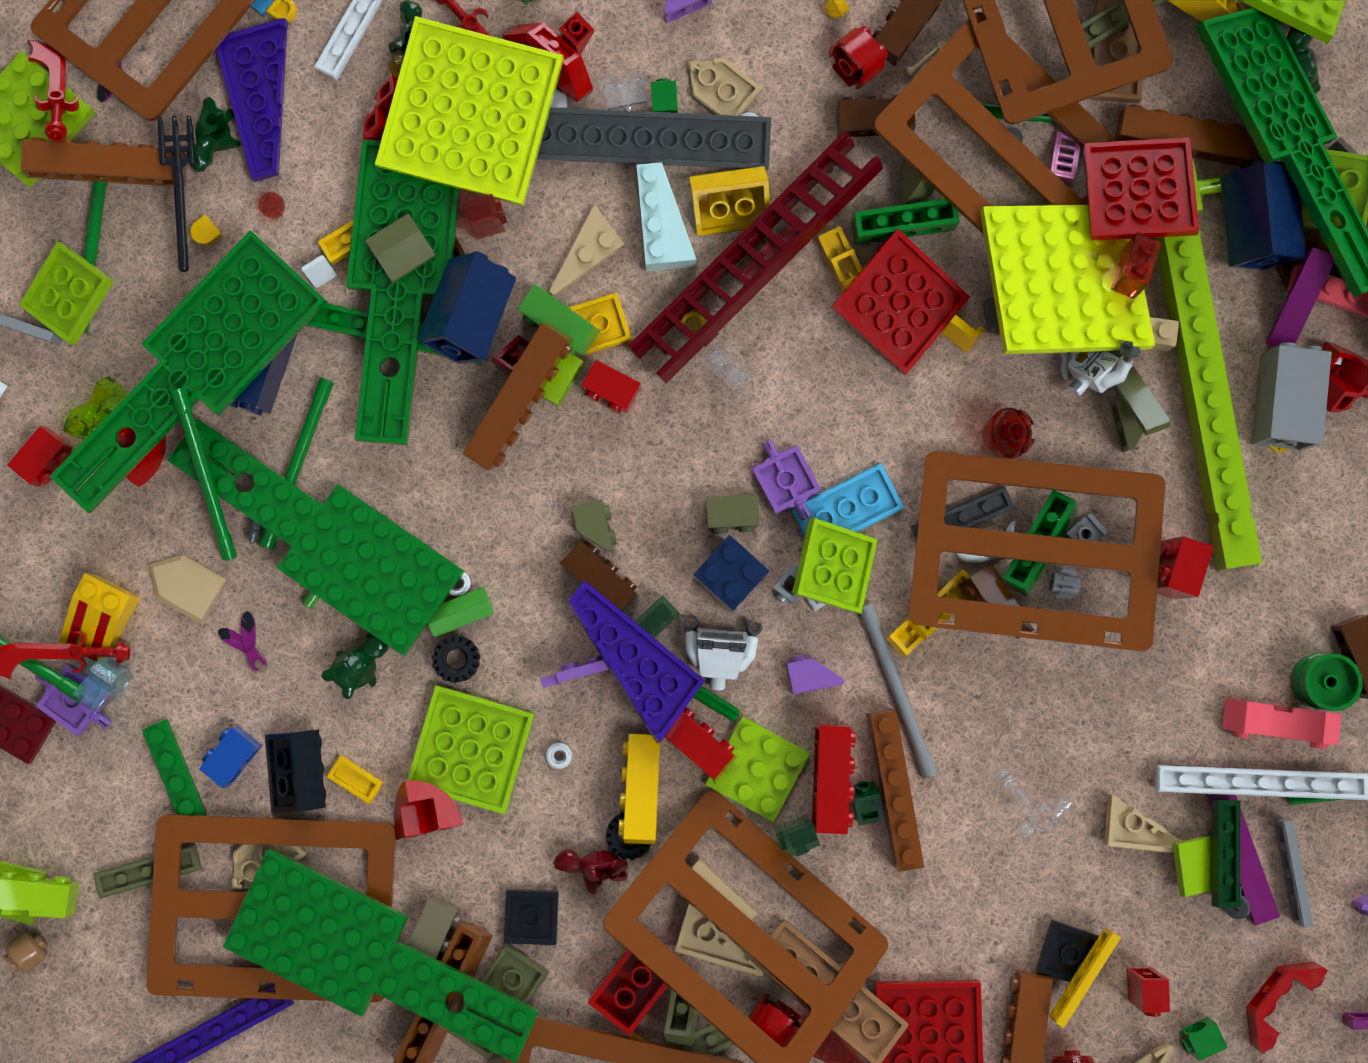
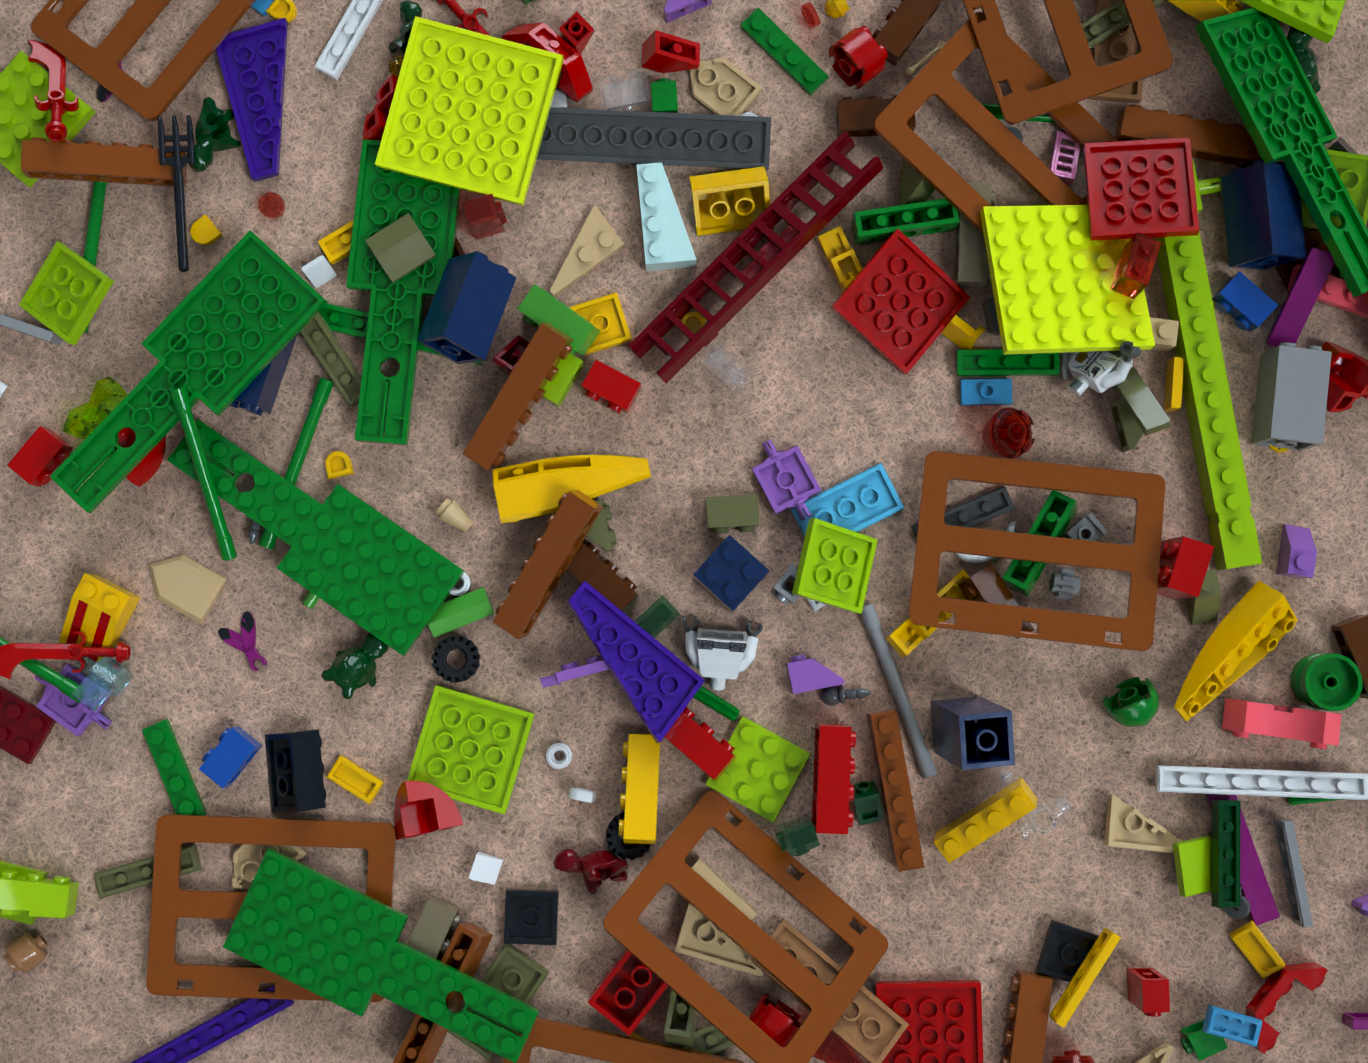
(333, 358): none -> olive tile
(338, 465): none -> yellow tile
(454, 515): none -> tan cone
(485, 868): none -> white slope
(538, 485): none -> yellow wedge
(547, 563): none -> dark orange brick
(582, 794): none -> white tile
(669, 53): none -> red slope
(784, 51): none -> green plate
(810, 15): none -> clear red tile
(834, 695): none -> dark grey bar
(971, 258): none -> dark tan brick
(972, 733): none -> dark blue brick
(985, 392): none -> dark azure plate
(985, 820): none -> yellow brick
(994, 363): none -> green plate
(1138, 702): none -> green cylinder
(1173, 384): none -> yellow tile
(1206, 606): none -> olive slope
(1232, 1025): none -> dark azure plate
(1236, 646): none -> yellow wedge
(1244, 302): none -> blue brick
(1257, 949): none -> yellow tile
(1296, 553): none -> medium lavender slope

